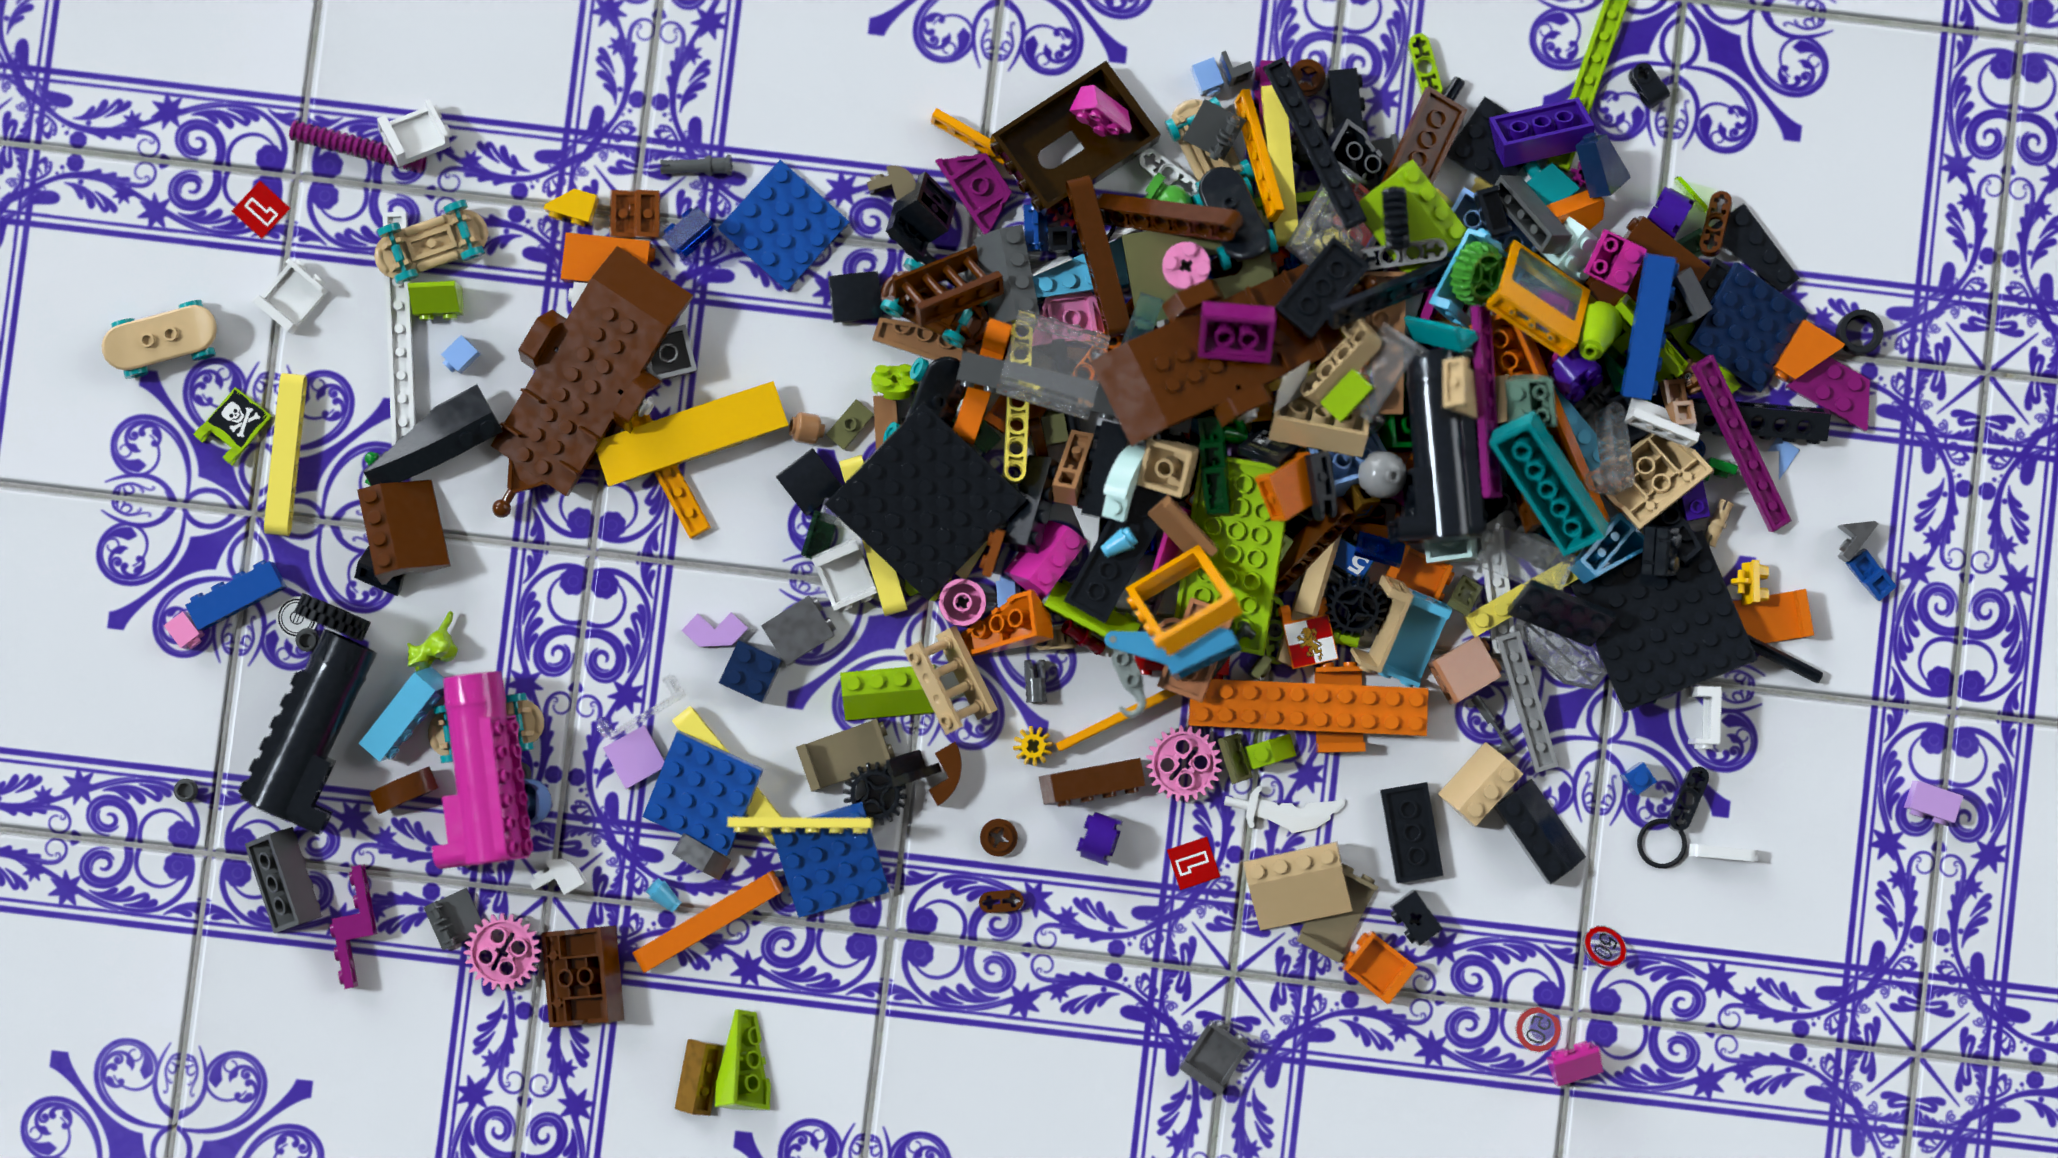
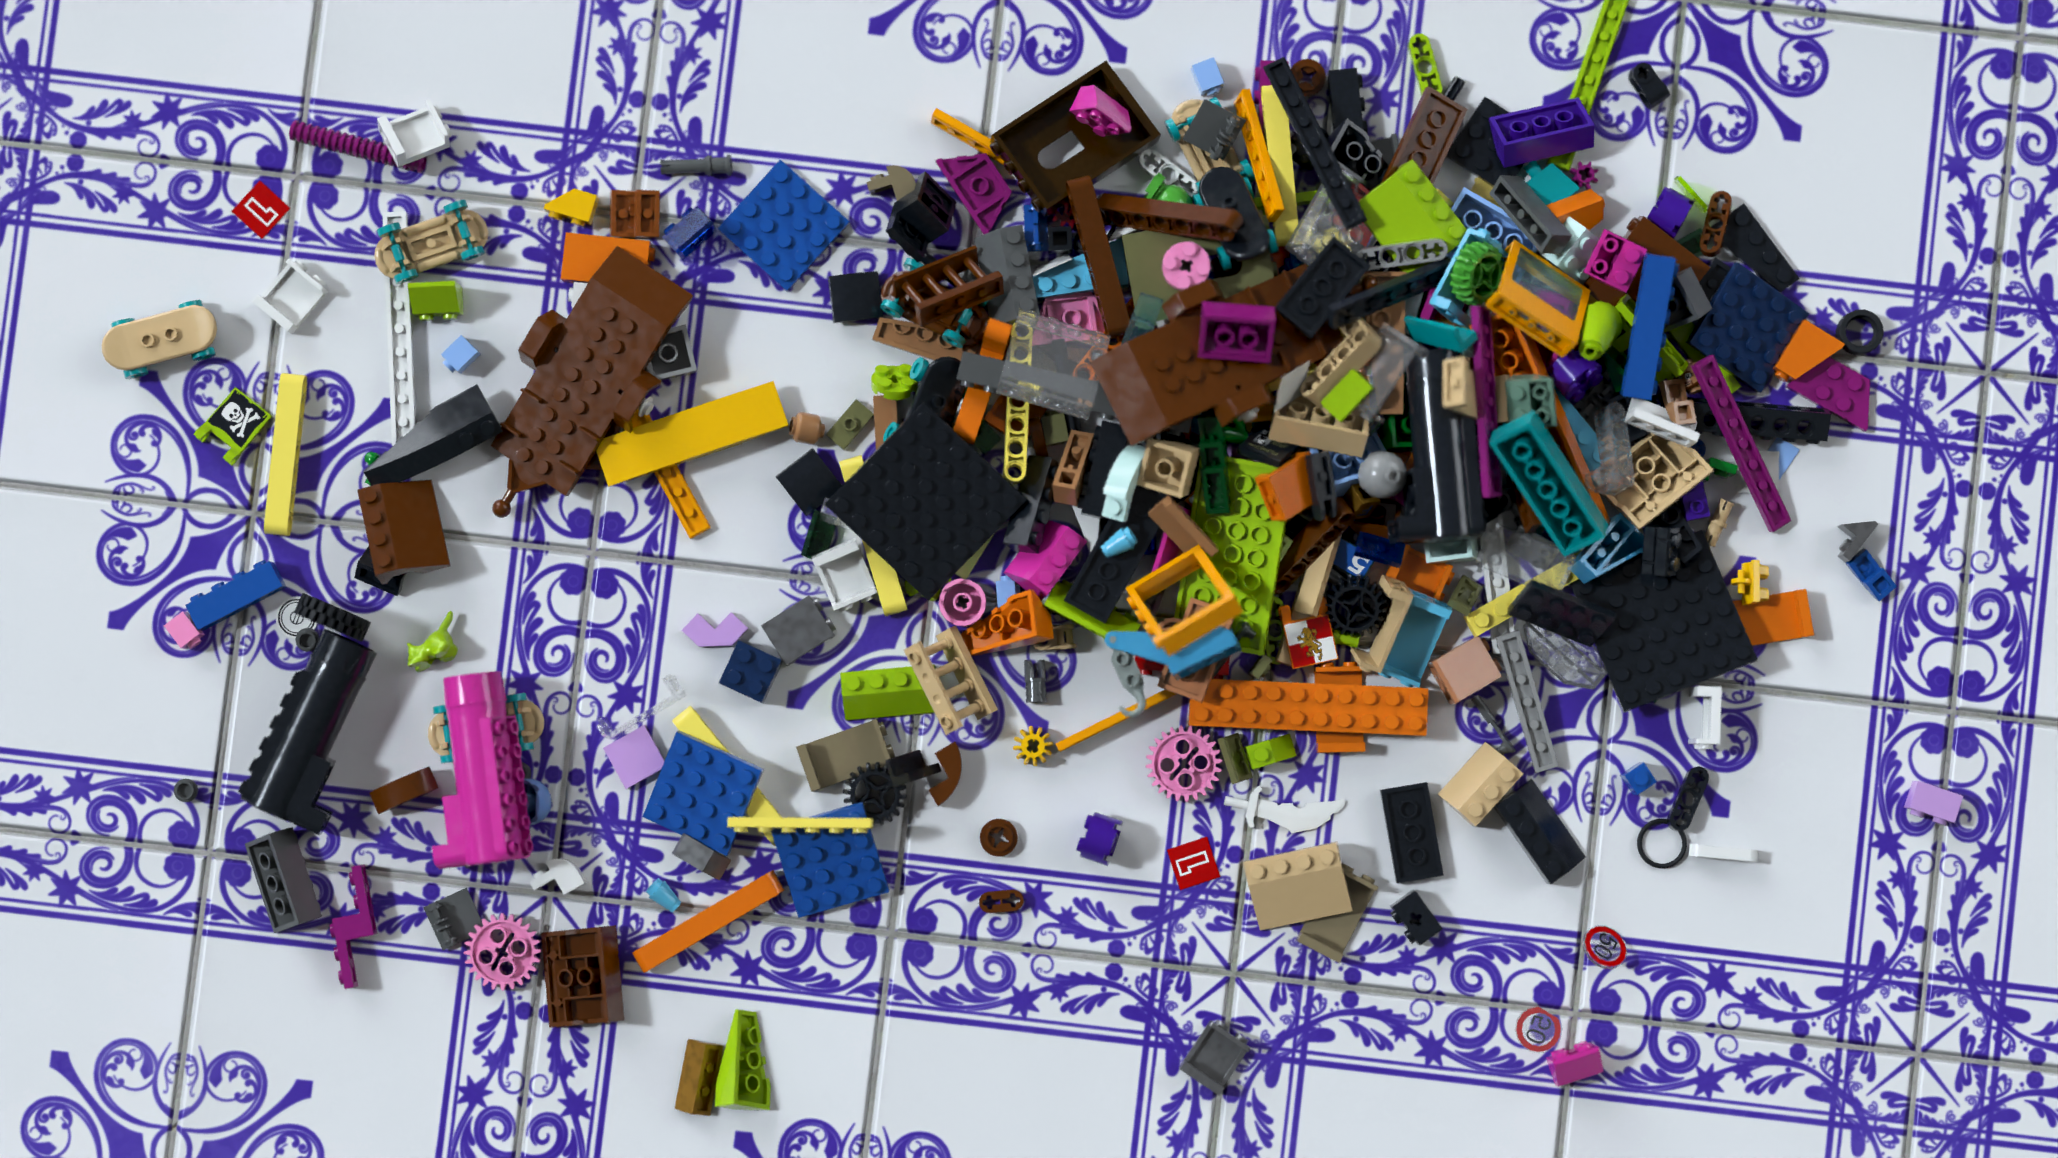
(404, 714): medium azure wedge -> none
(990, 559): dark orange plate -> none
(1083, 637): dark red pin -> none
(1092, 781): reddish brown wedge -> none
(1237, 74): dark grey panel -> none
(1378, 966): orange panel -> none
(1395, 218): black gear -> none
(1492, 211): black panel -> none
(1601, 165): dark blue slope -> none
(1785, 660): black axle -> none

